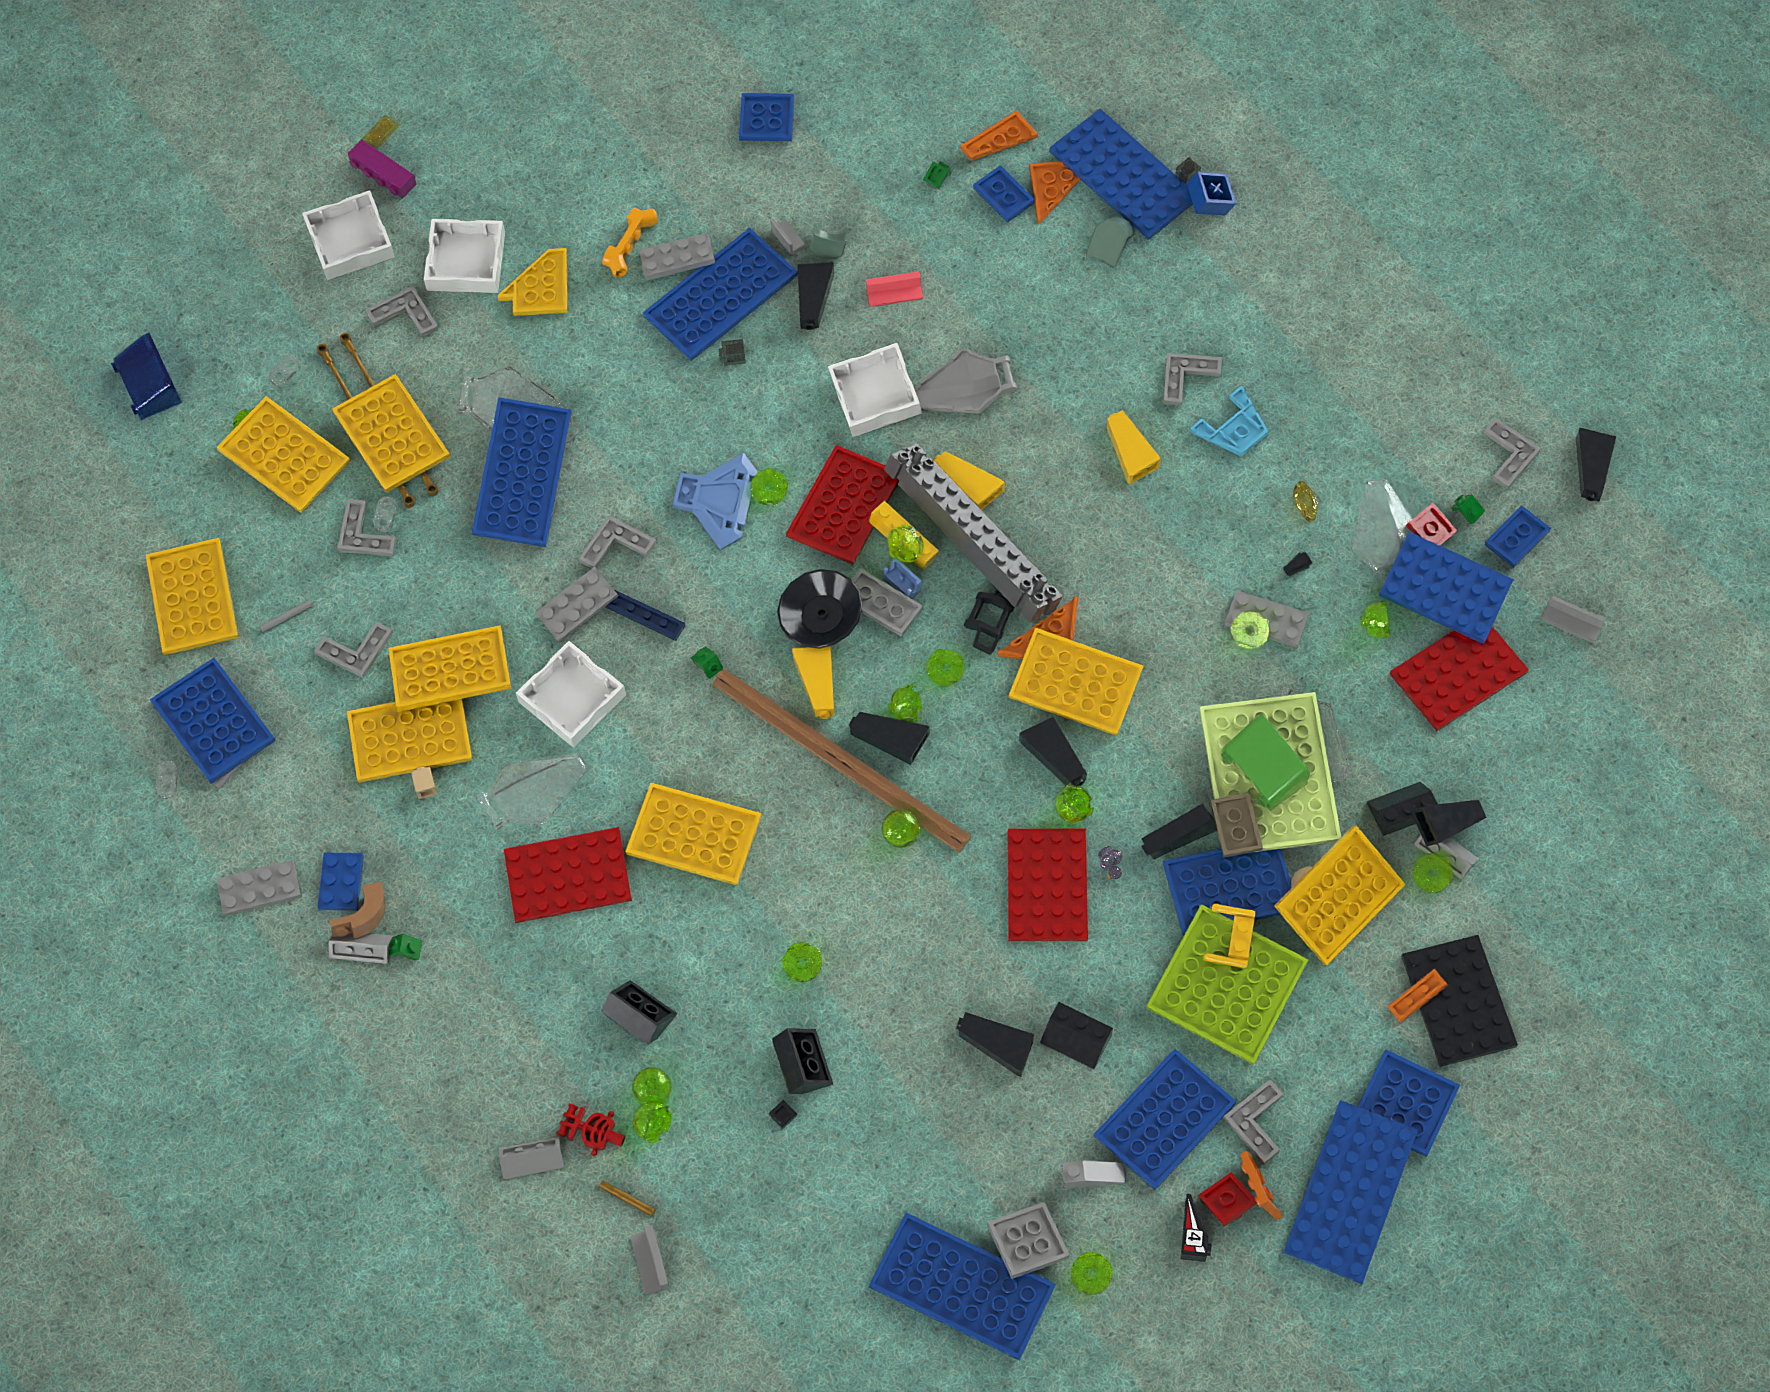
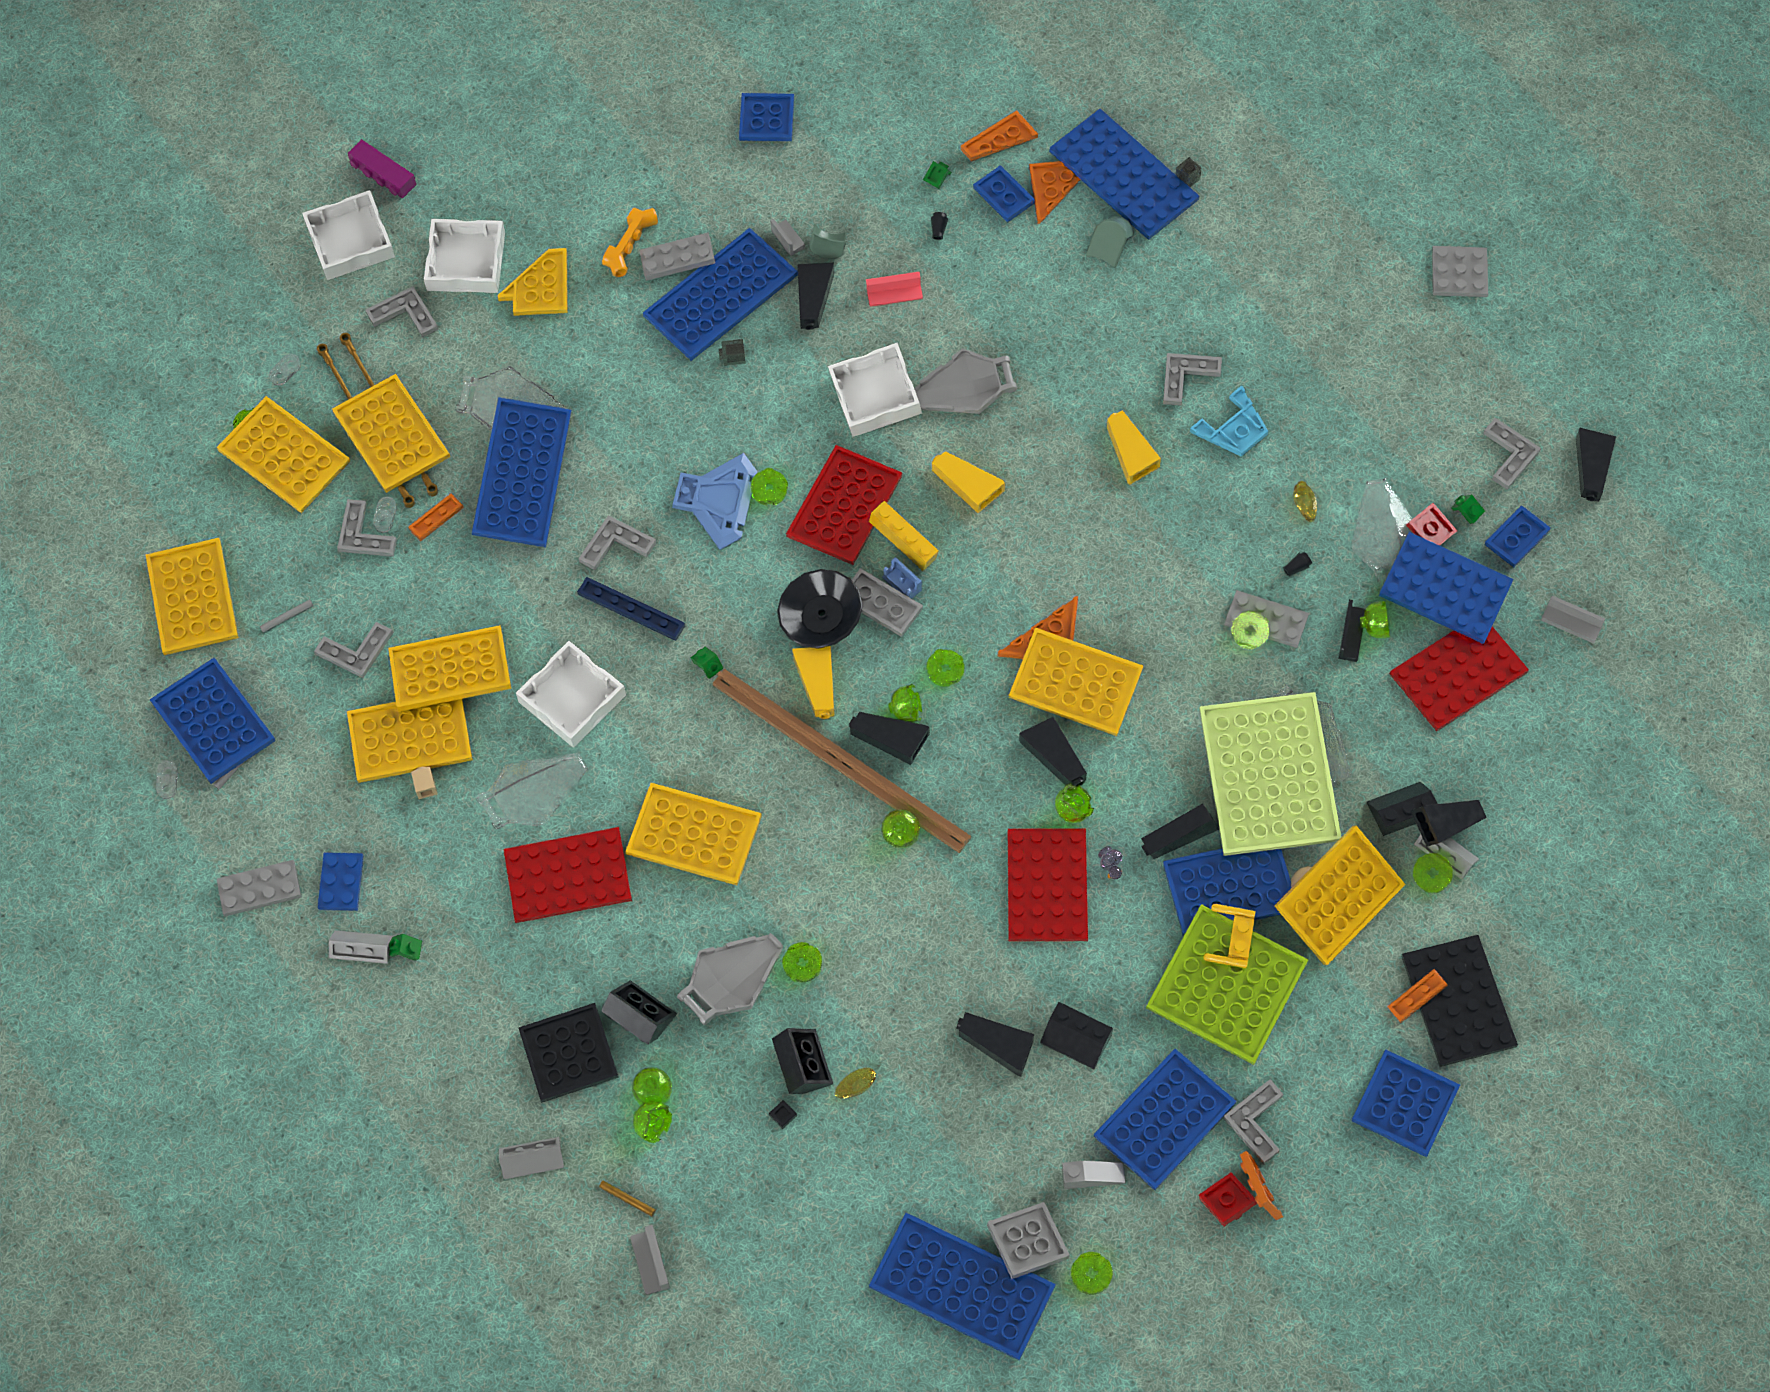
(146, 378): clear blue windscreen -> none
(366, 918): medium nougat arch -> none
(380, 132): clear yellow plate -> none
(435, 517): none -> orange tile
(568, 1052): none -> black plate
(577, 604): light grey plate -> none
(604, 1134): red torso -> none
(730, 976): none -> light grey windscreen
(855, 1083): none -> clear yellow arm
(899, 550): clear neon green plate -> none
(939, 222): none -> black cone
(973, 533): dark grey brick -> none
(980, 626): black bar -> none
(1194, 1236): slope -> none
(1211, 193): blue brick -> none
(1236, 825): dark tan plate -> none
(1267, 762): bright green windscreen -> none
(1350, 1192): blue plate -> none
(1351, 633): none -> black panel
(1459, 271): none -> light grey plate

